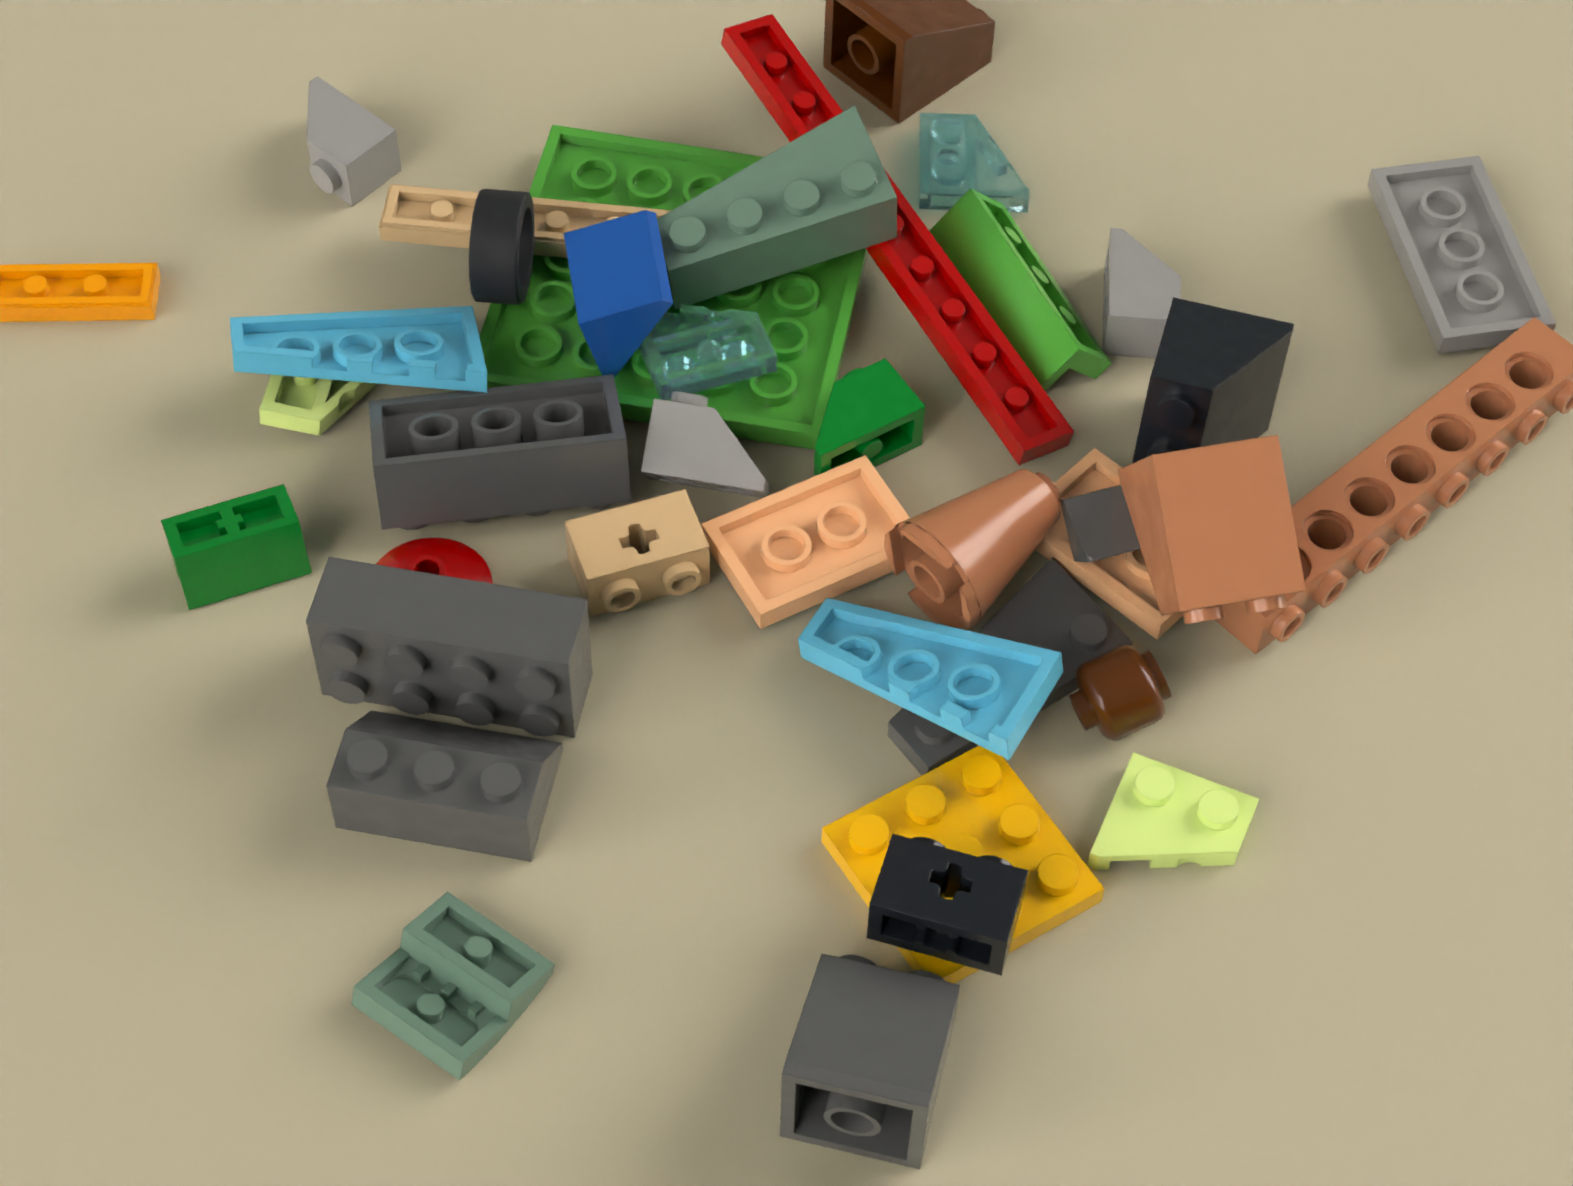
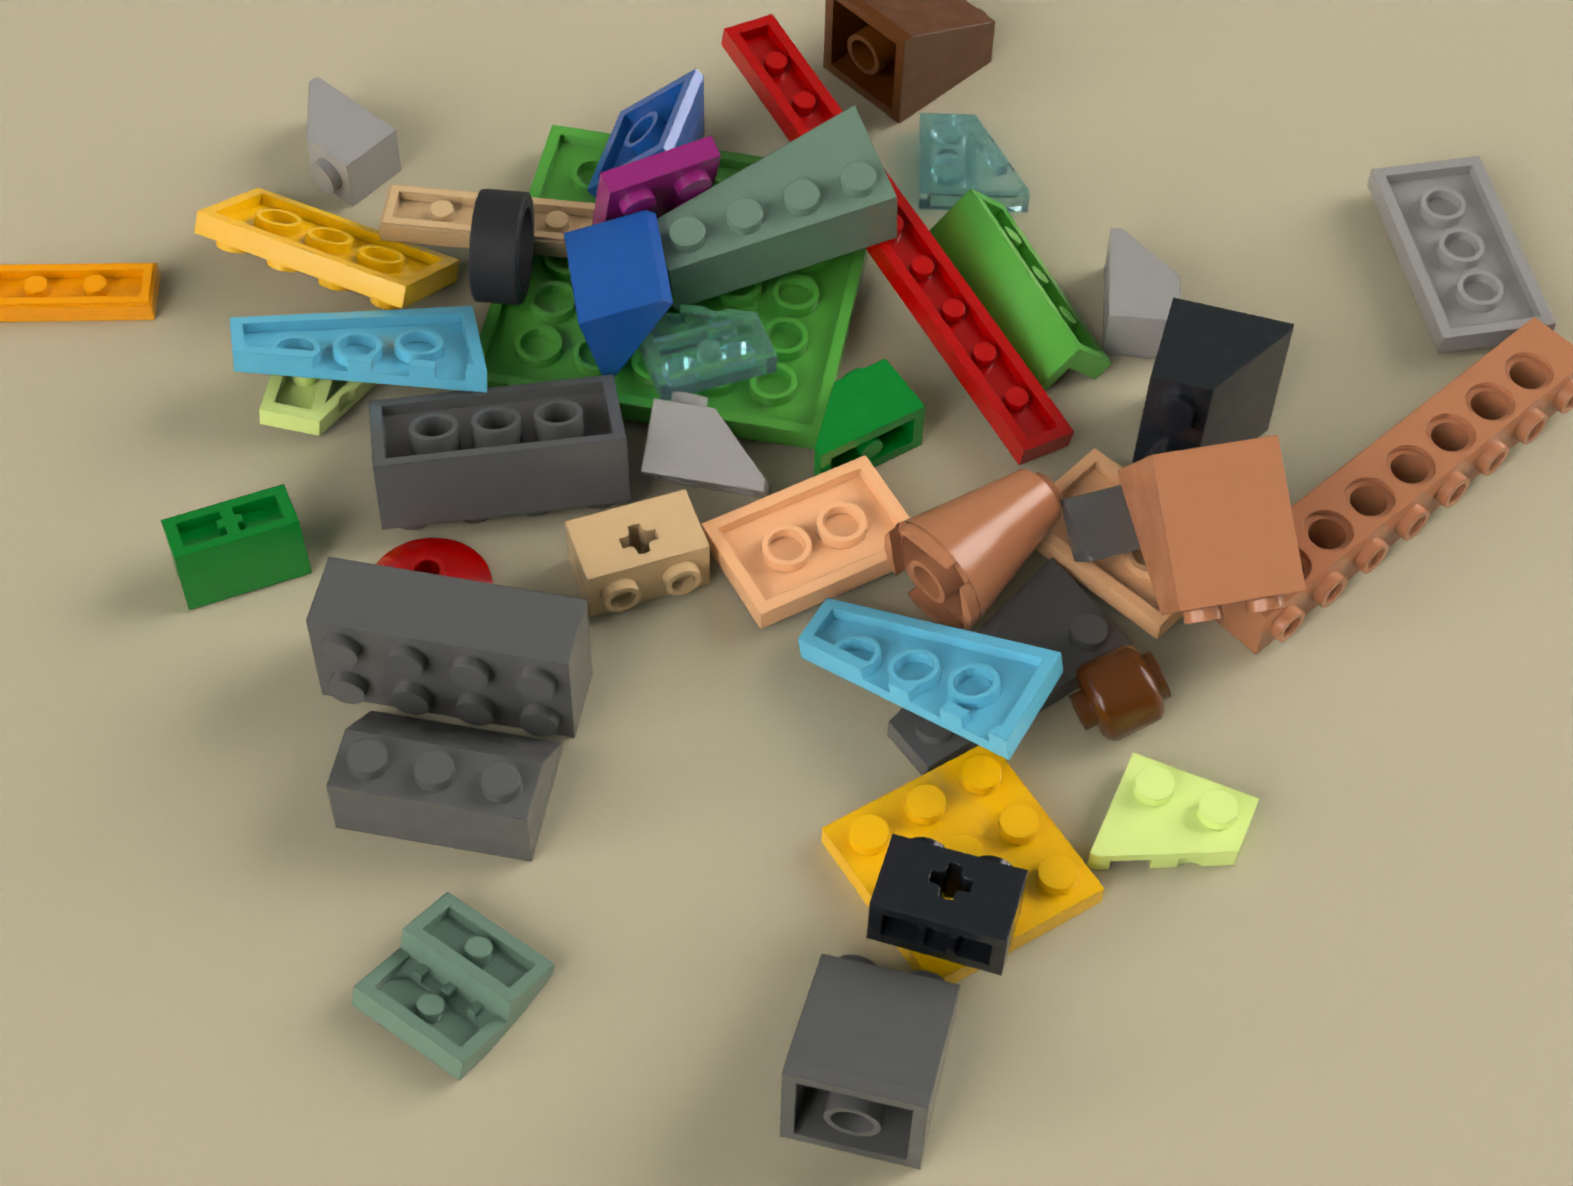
(326, 247): none -> yellow plate
(655, 125): none -> blue slope
(657, 181): none -> magenta plate

